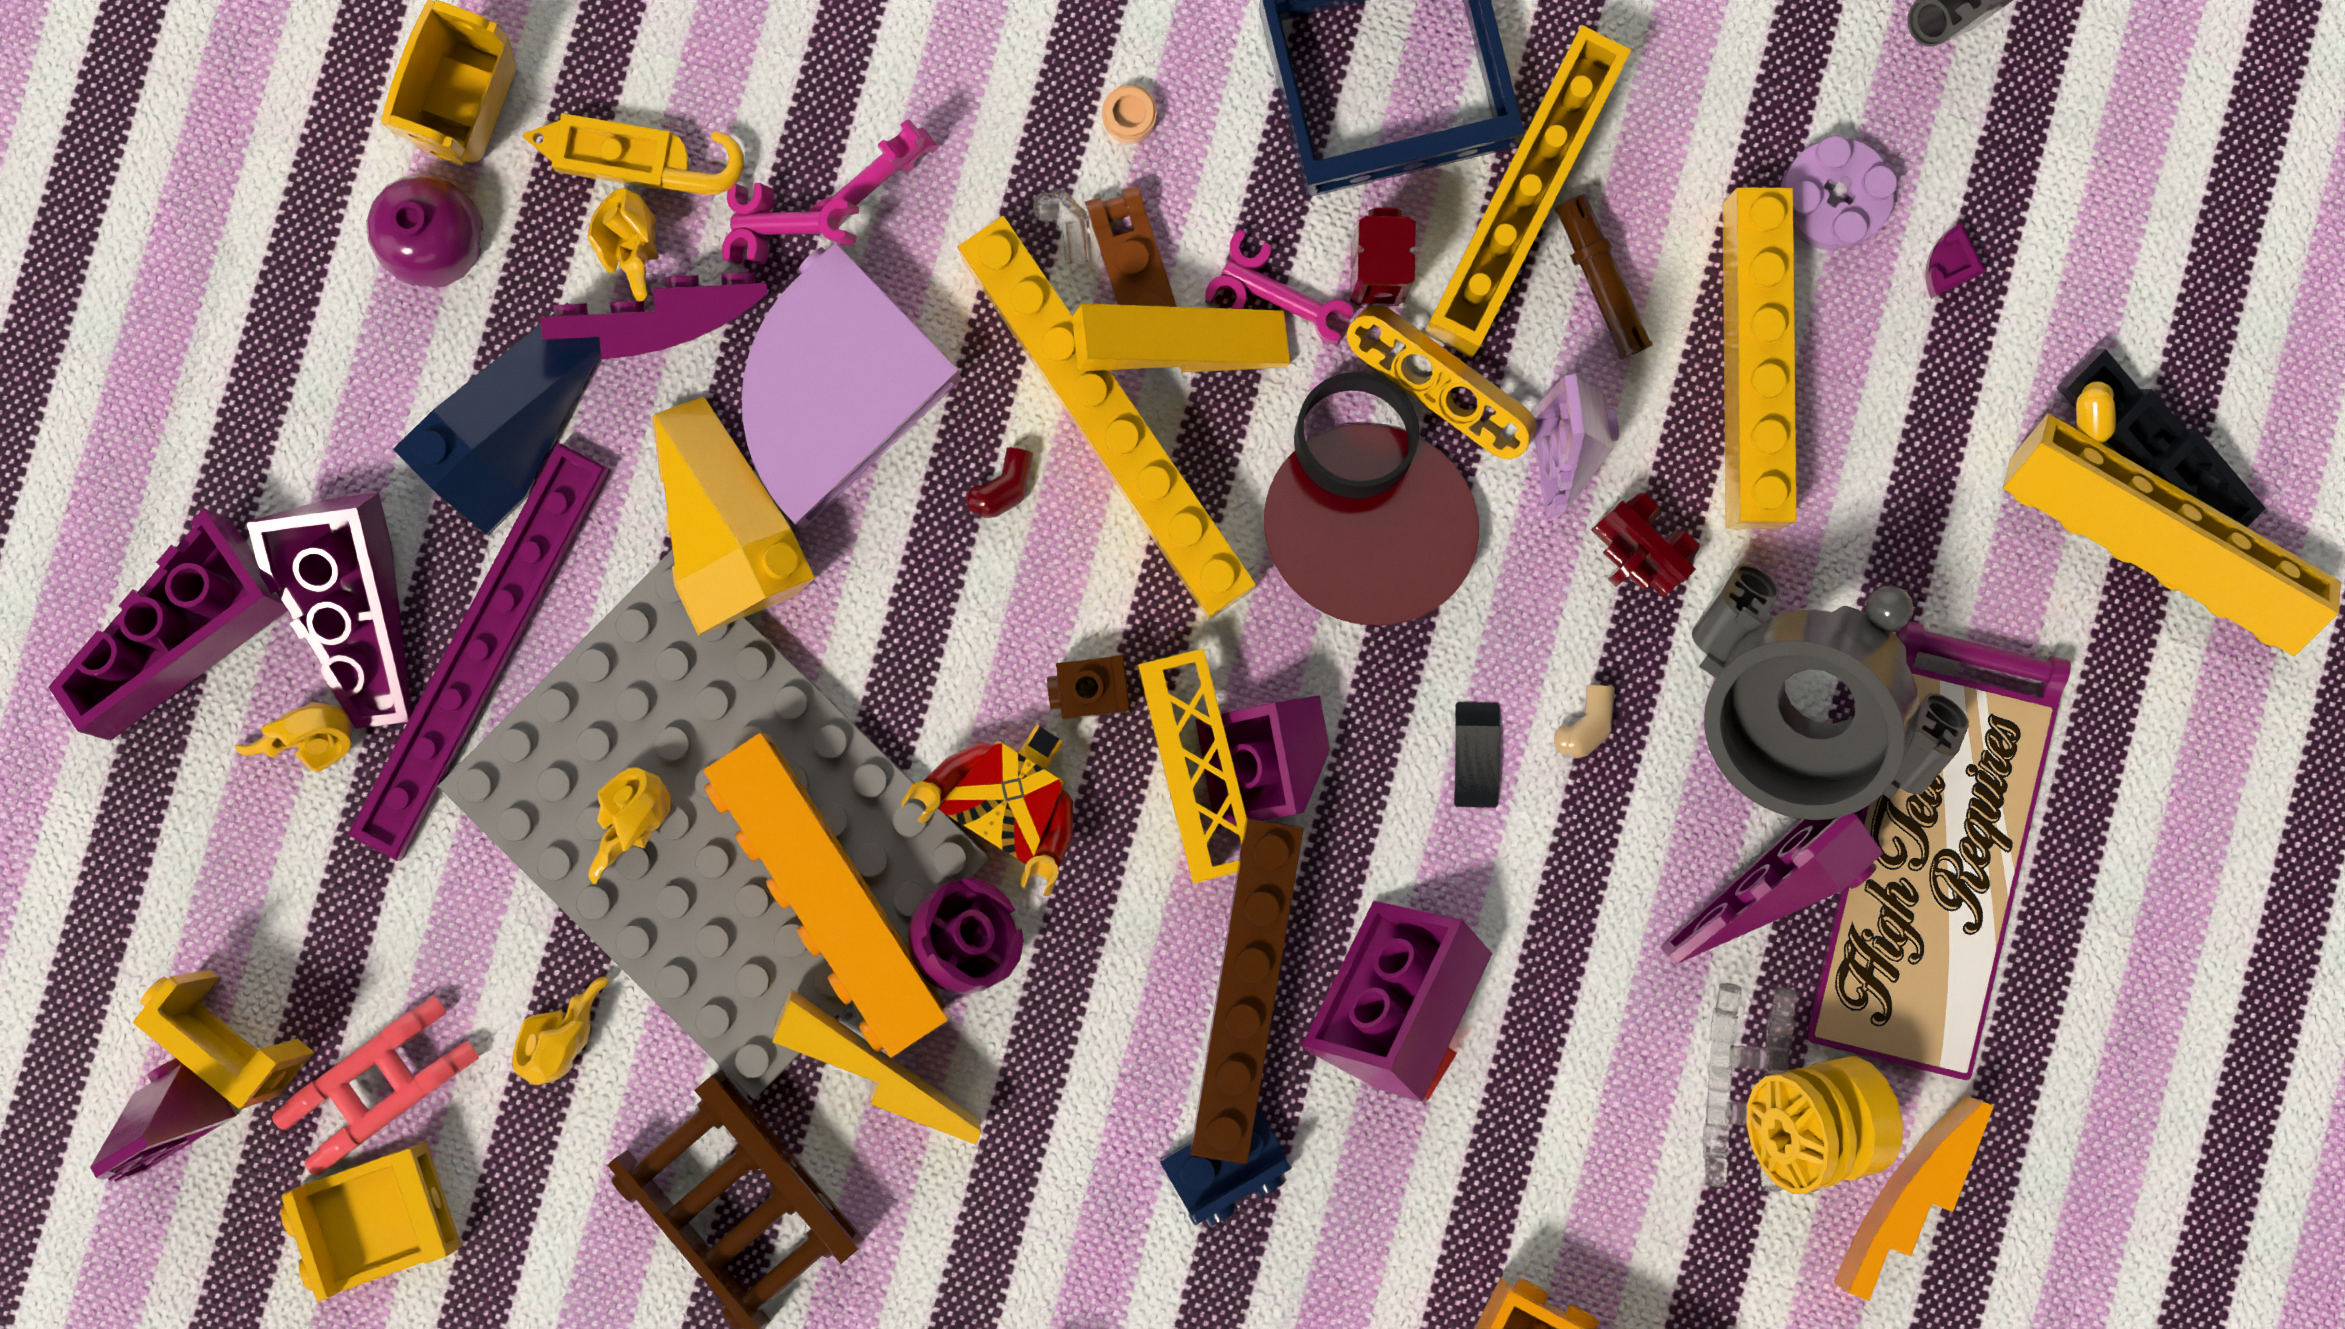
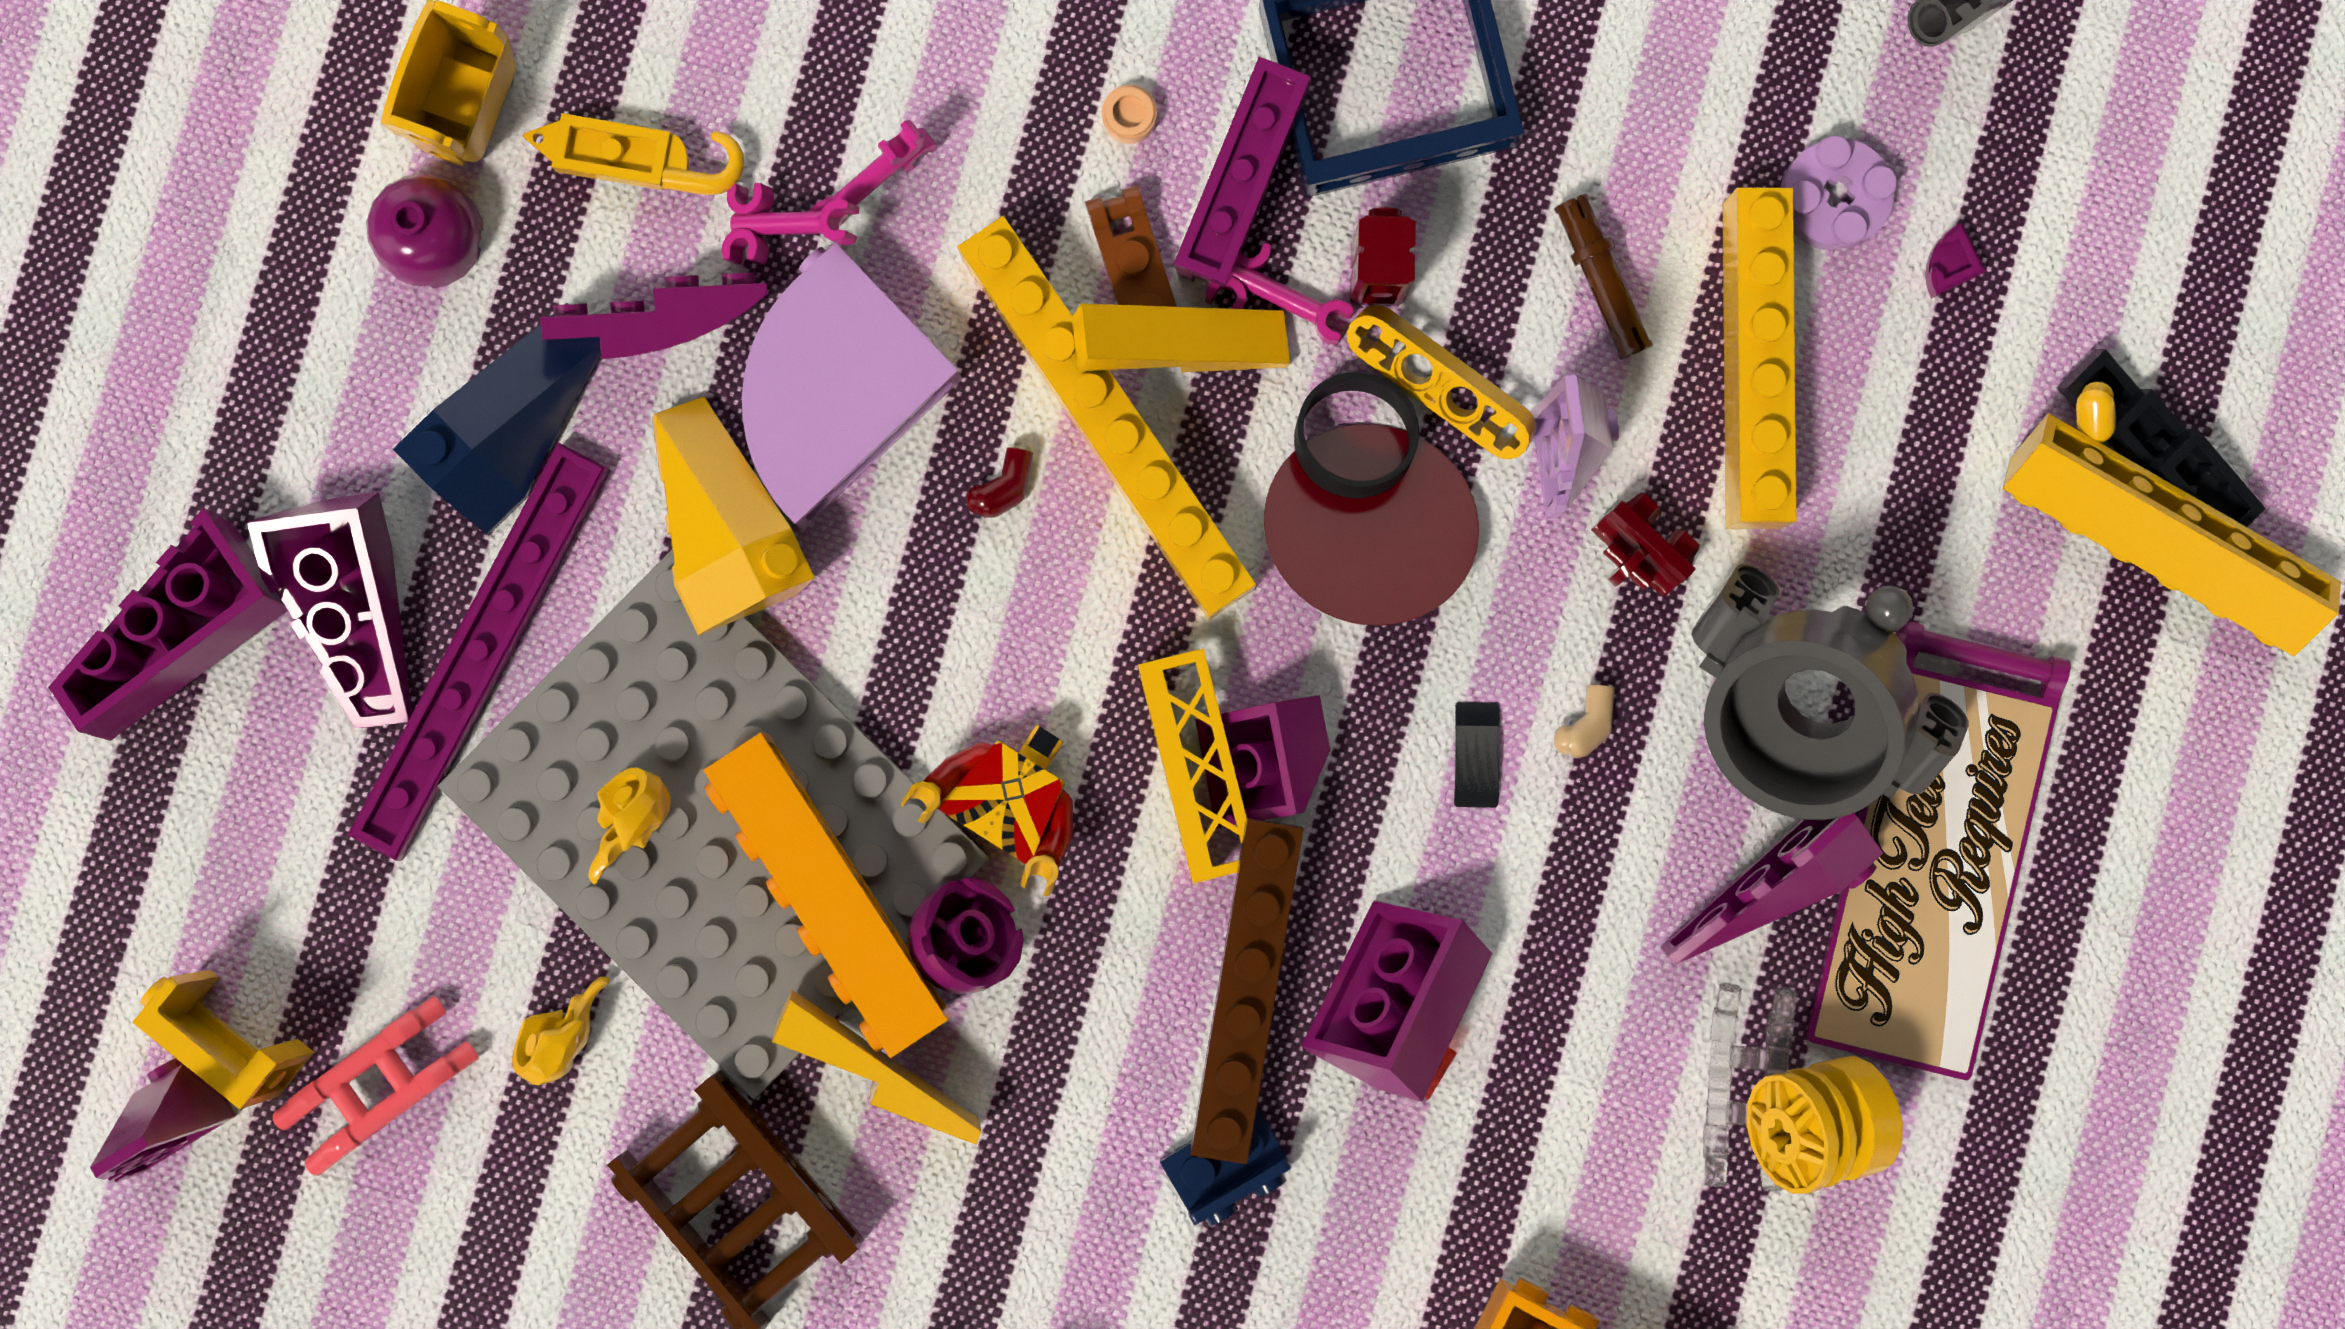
(317, 730): yellow piece -> none
(369, 1221): yellow panel -> none
(624, 233): yellow piece -> none
(1071, 219): clear arm -> none
(1111, 692): reddish brown brick -> none
(1242, 173): none -> magenta fence
(1527, 191): yellow brick -> none
(1927, 1176): light orange slope -> none

